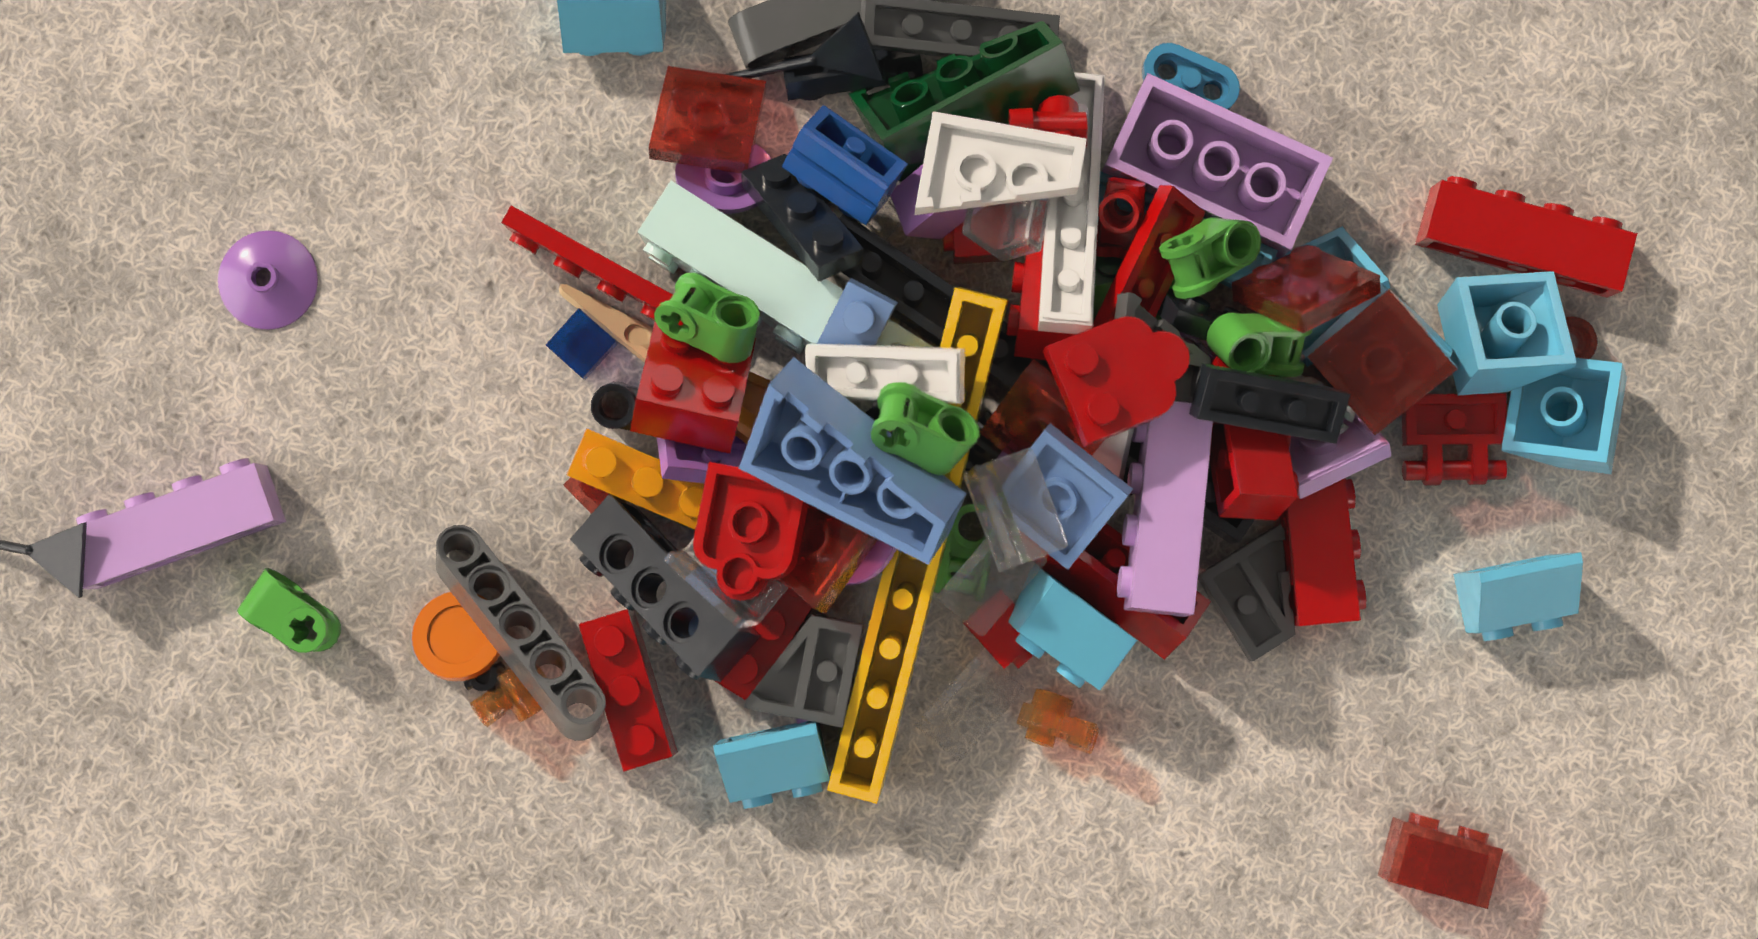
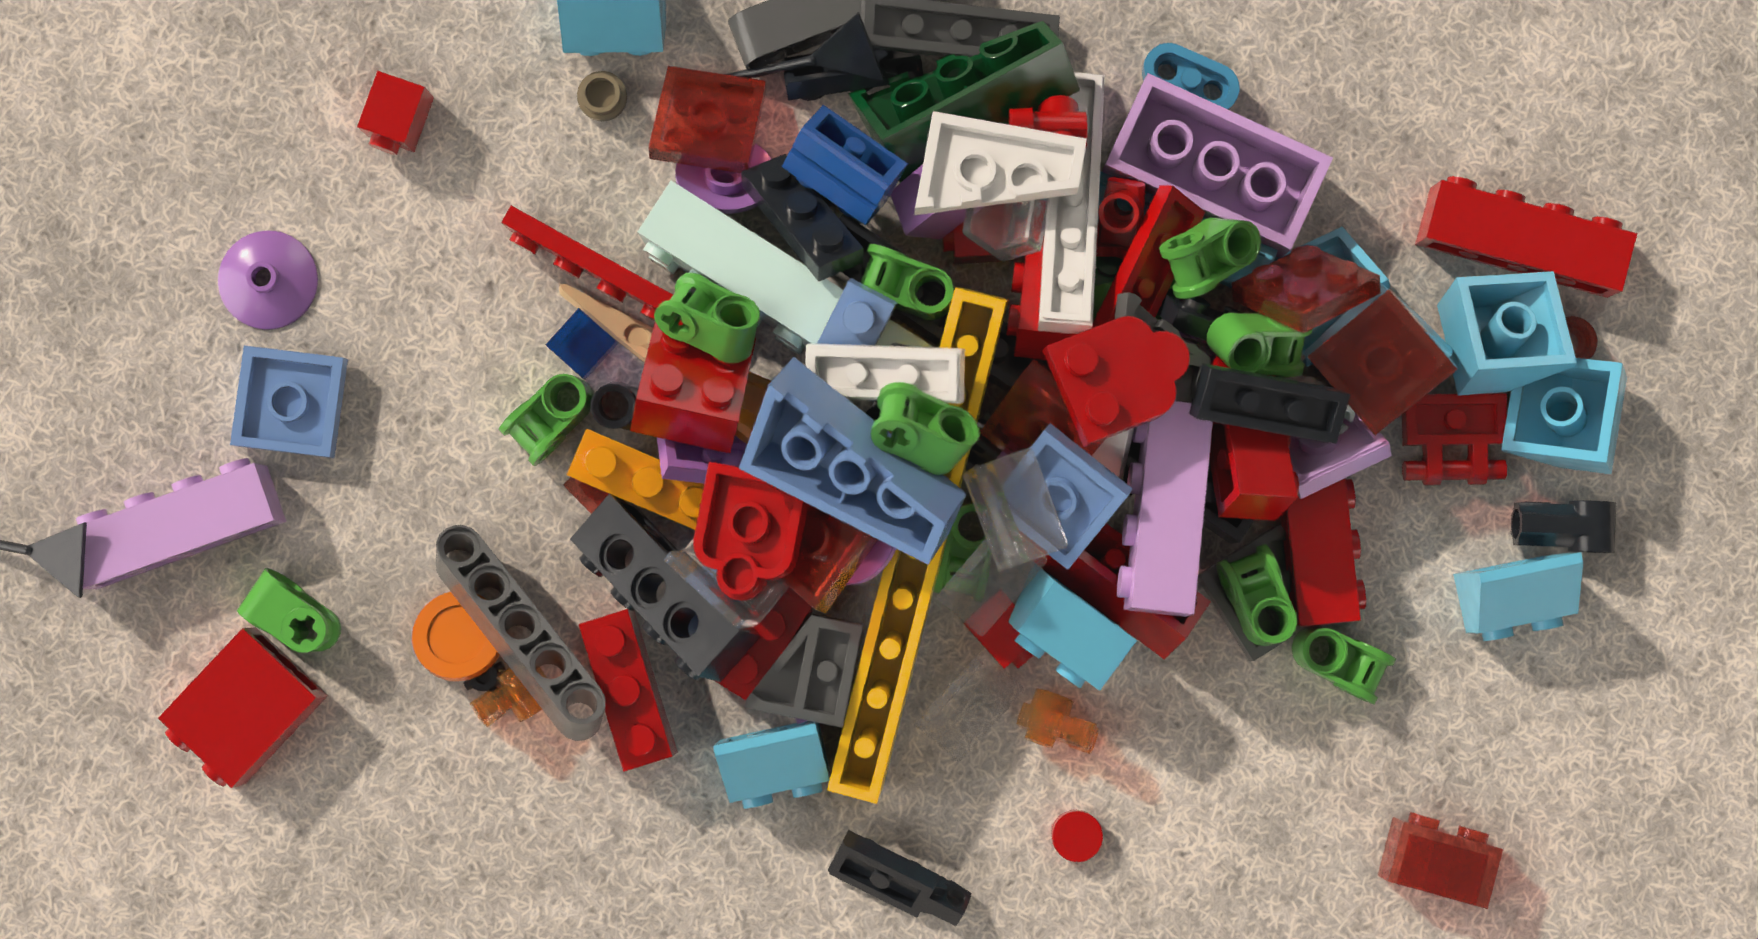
(241, 708): none -> red brick
(289, 401): none -> medium blue plate
(395, 113): none -> red brick
(546, 418): none -> bright green piece
(602, 96): none -> dark tan plate
(897, 880): none -> black hinge
(903, 279): none -> bright green piece
(1076, 835): none -> red tile
(1258, 592): none -> bright green piece
(1349, 664): none -> bright green piece
(1575, 526): none -> black piece

